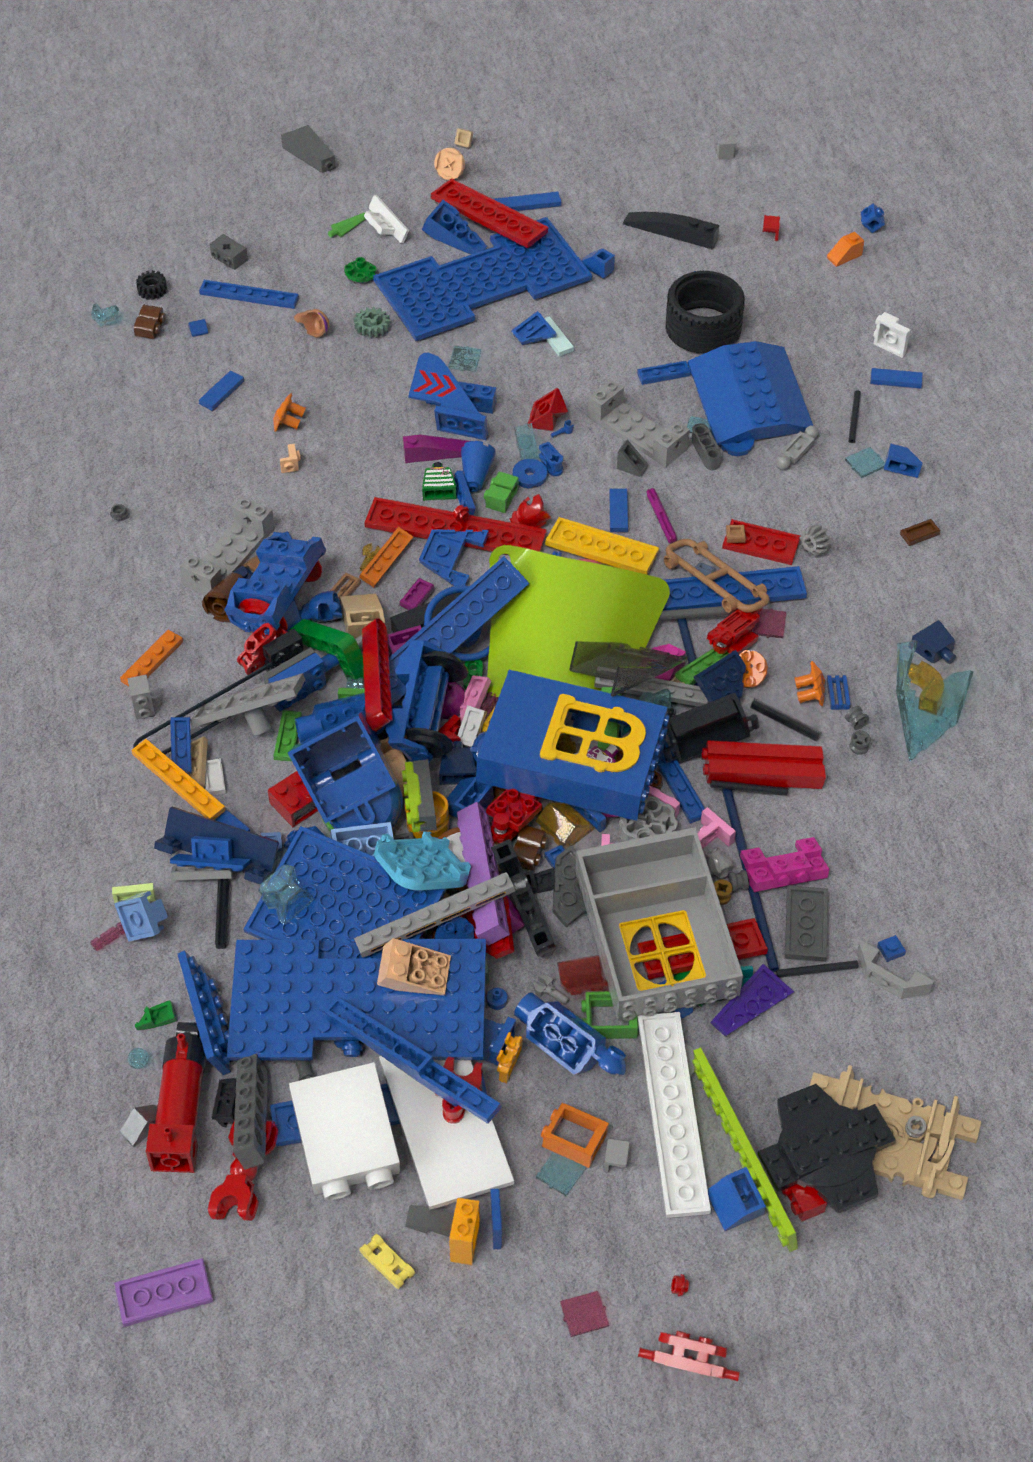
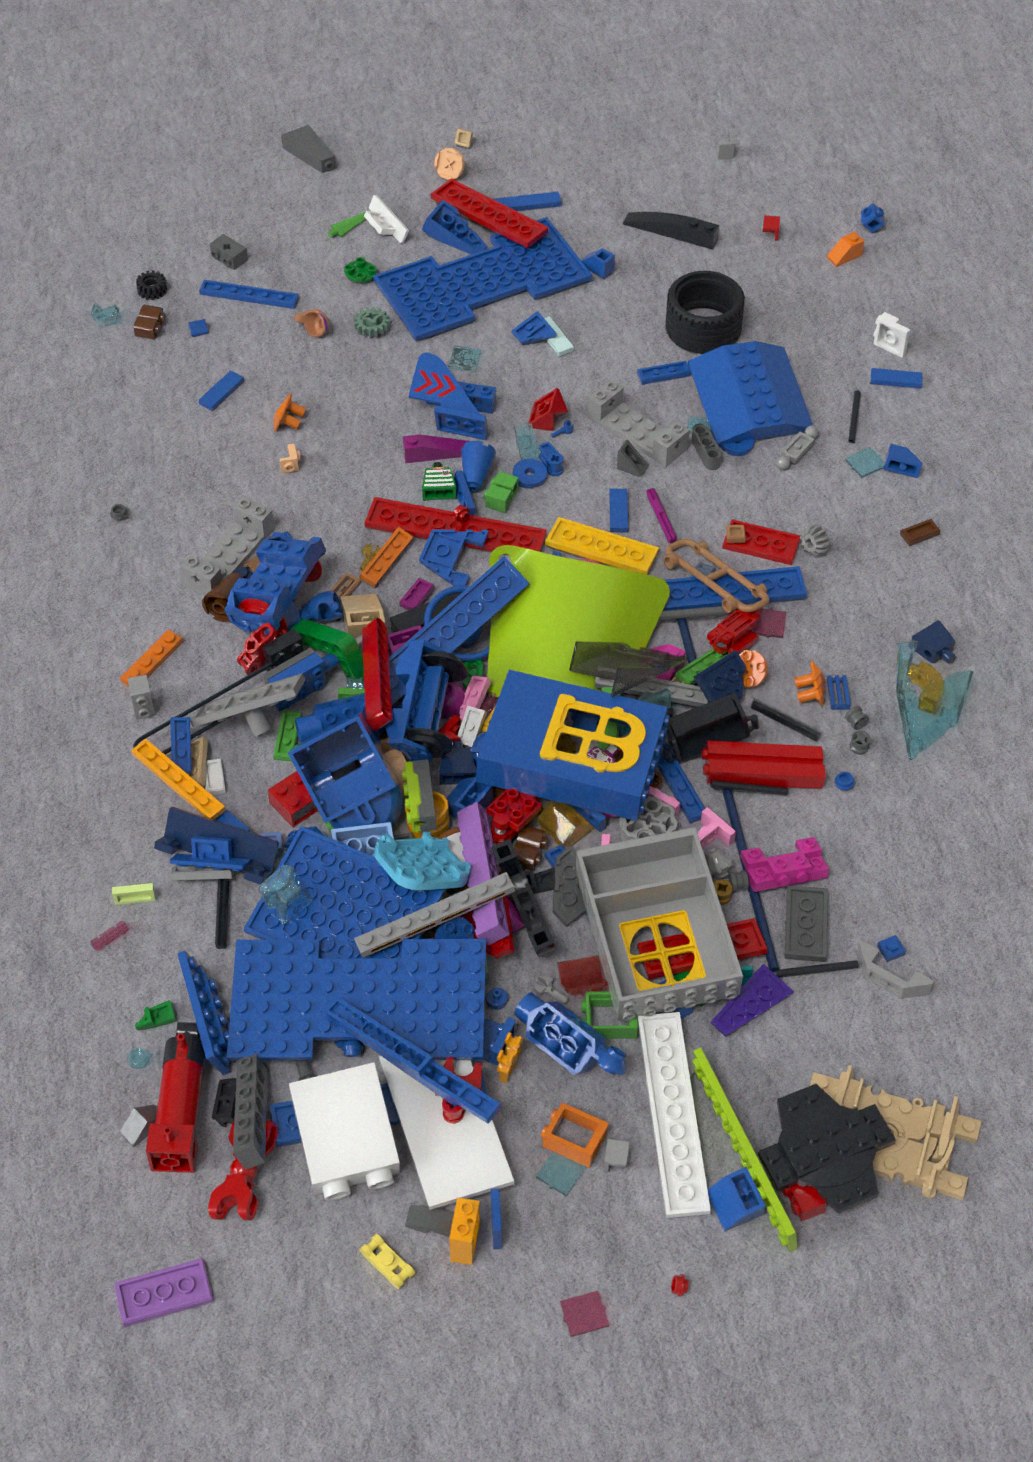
(141, 917): medium blue panel -> none
(413, 968): light nougat slope -> none
(532, 514): red helmet -> none
(677, 1360): piece -> none
(844, 781): none -> blue plate
(915, 1120): light grey bush -> none

